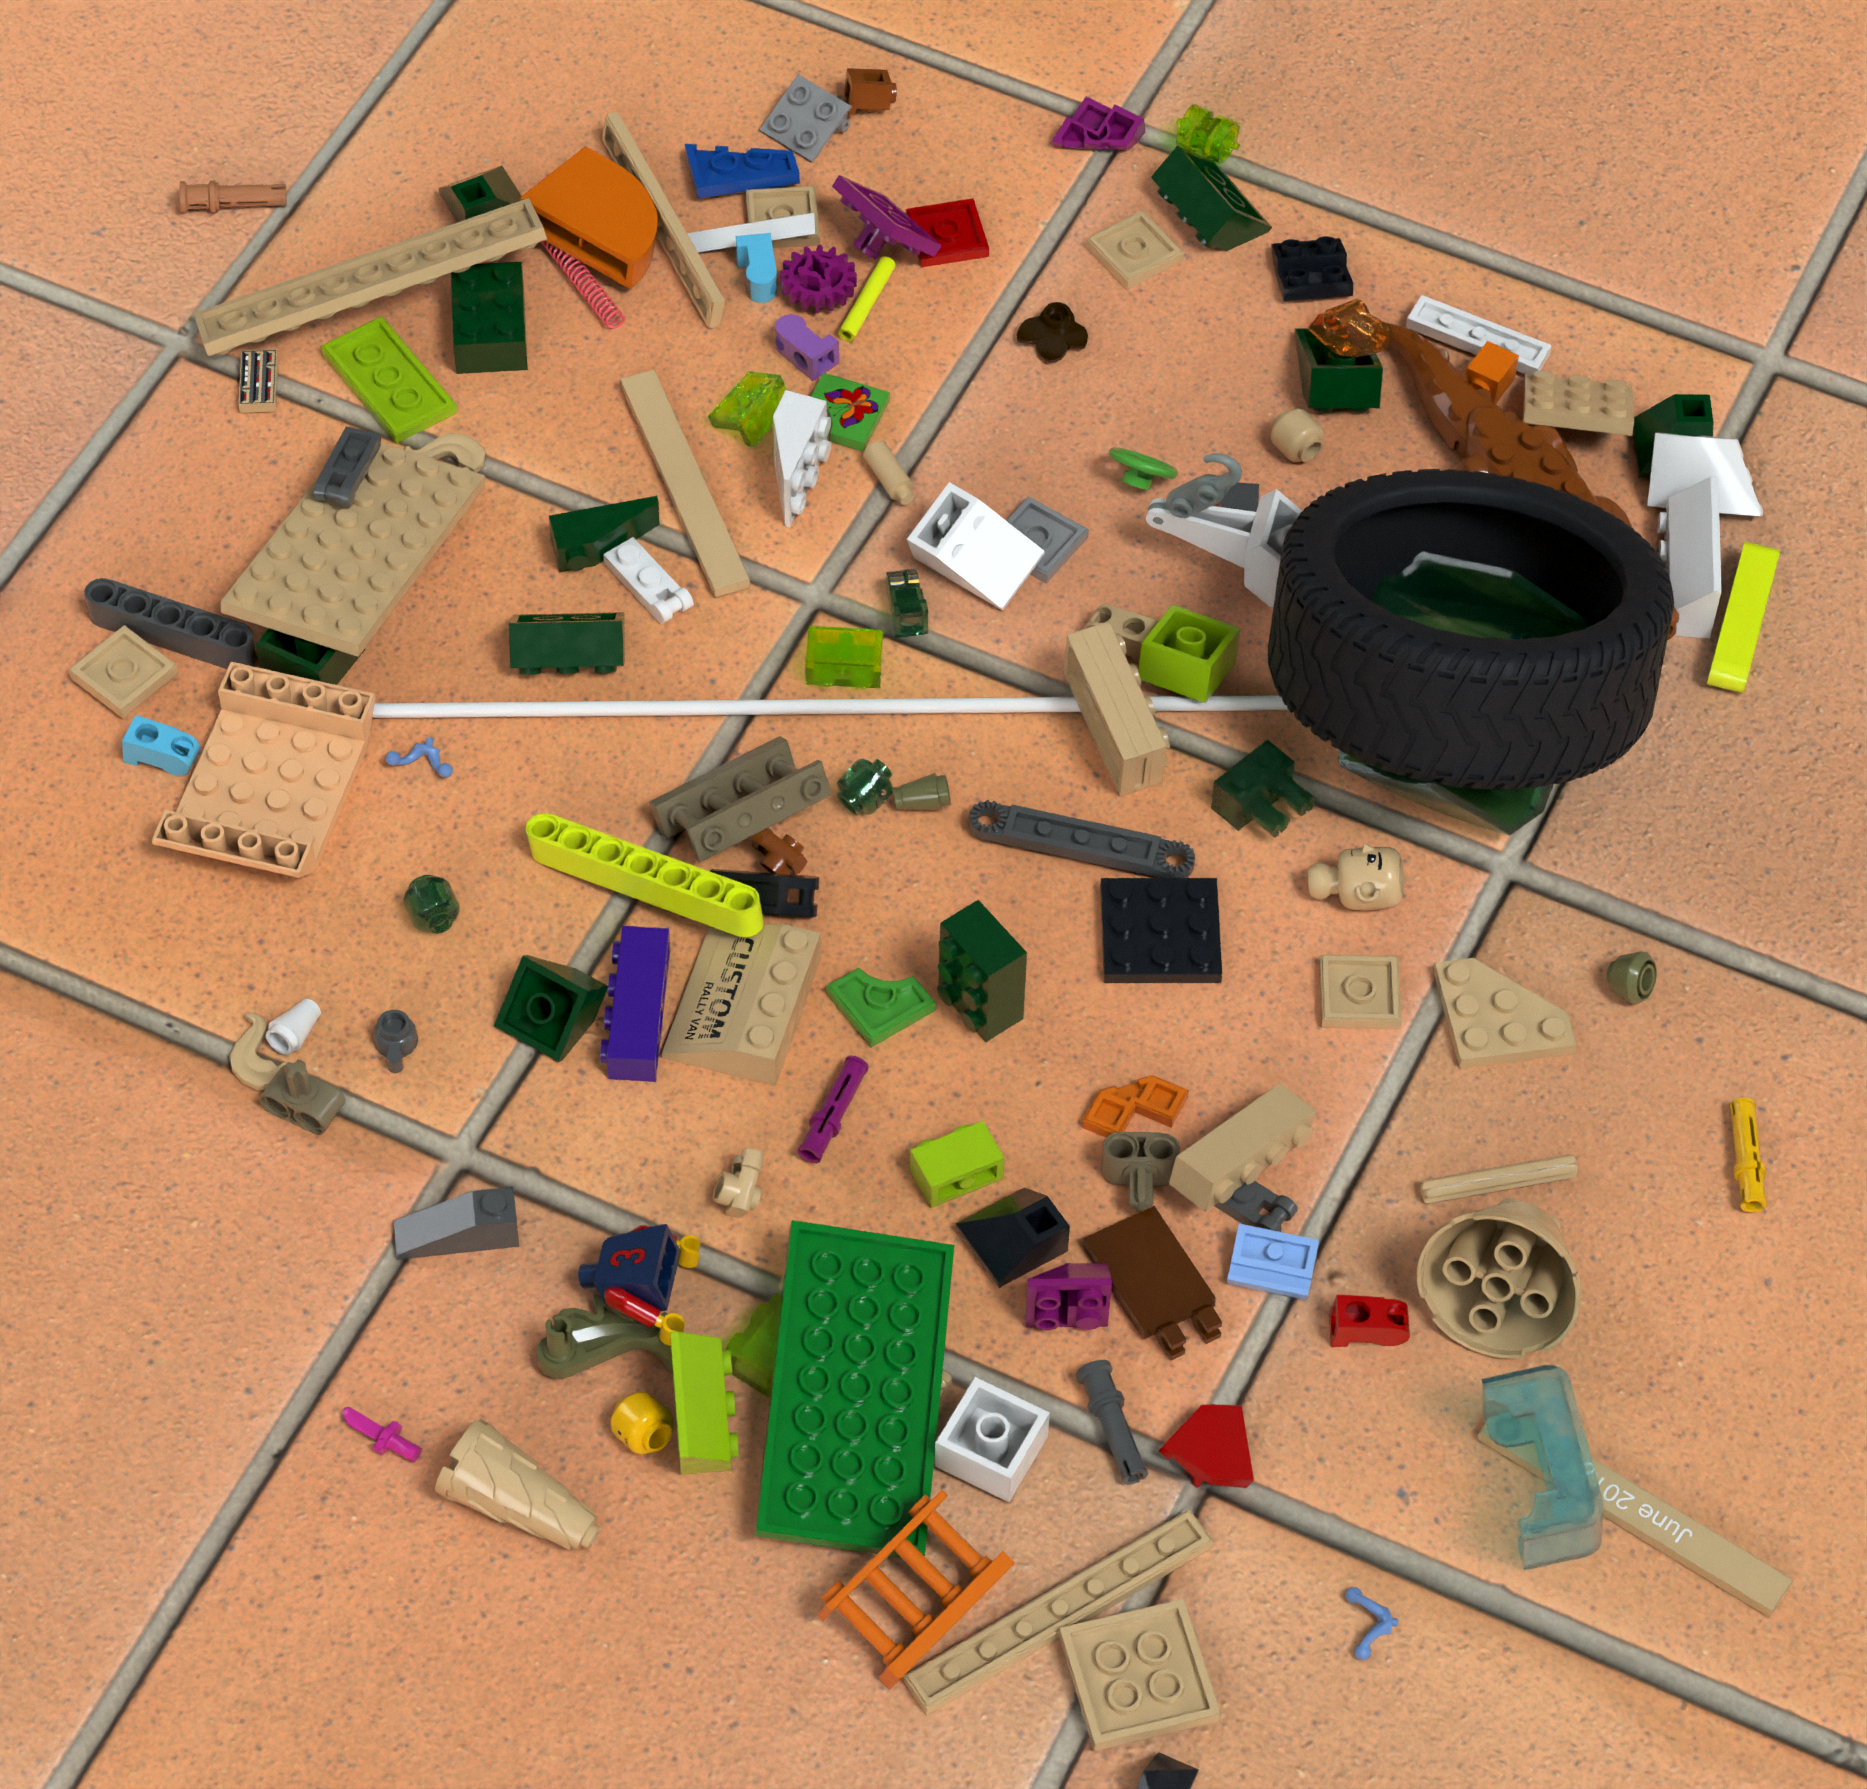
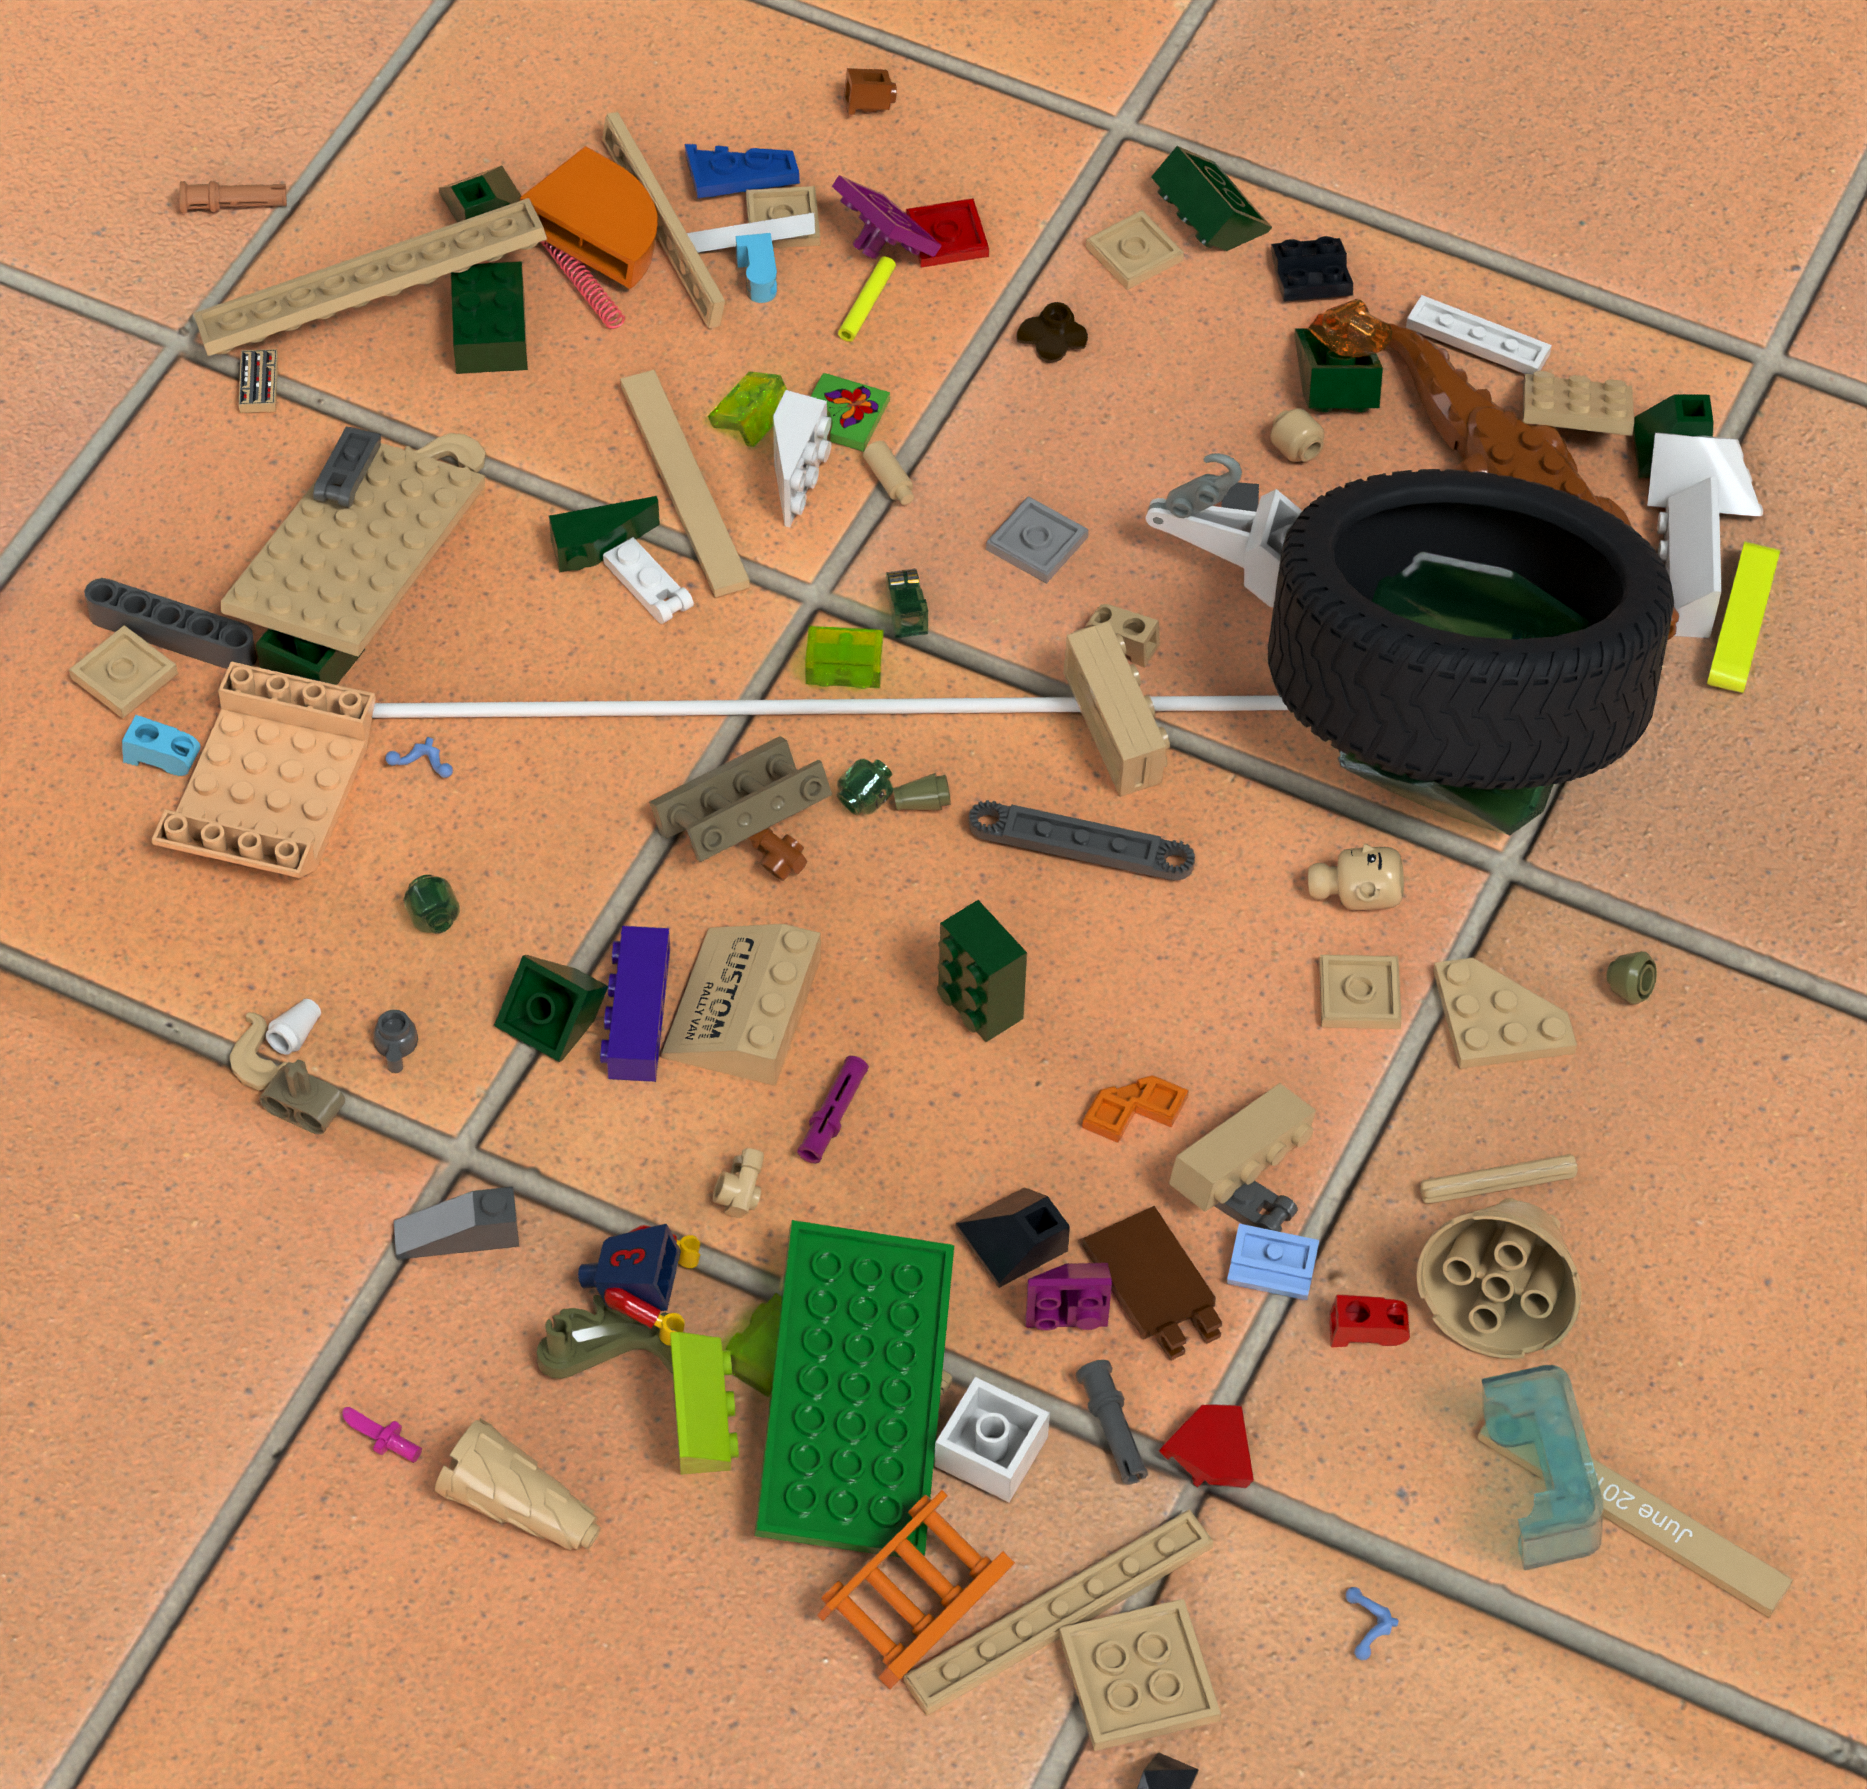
(389, 379): lime tile -> none
(567, 642): dark green slope -> none
(642, 1423): yellow head -> none
(645, 875): neon yellow beam -> none
(774, 891): black plate -> none
(805, 348): medium lavender leg -> none
(806, 118): light grey hinge -> none
(818, 278): magenta gear -> none
(879, 1006): bright green tile -> none
(956, 1163): lime brick -> none
(974, 547): white slope -> none
(1100, 128): magenta slope -> none
(1140, 1162): dark tan beam -> none
(1141, 467): bright green piece -> none
(1160, 930): black plate -> none
(1188, 653): lime brick -> none
(1203, 132): clear neon green wheel -> none
(1254, 785): clear green brick -> none
(1493, 370): orange brick -> none
(1749, 1167): yellow pin -> none

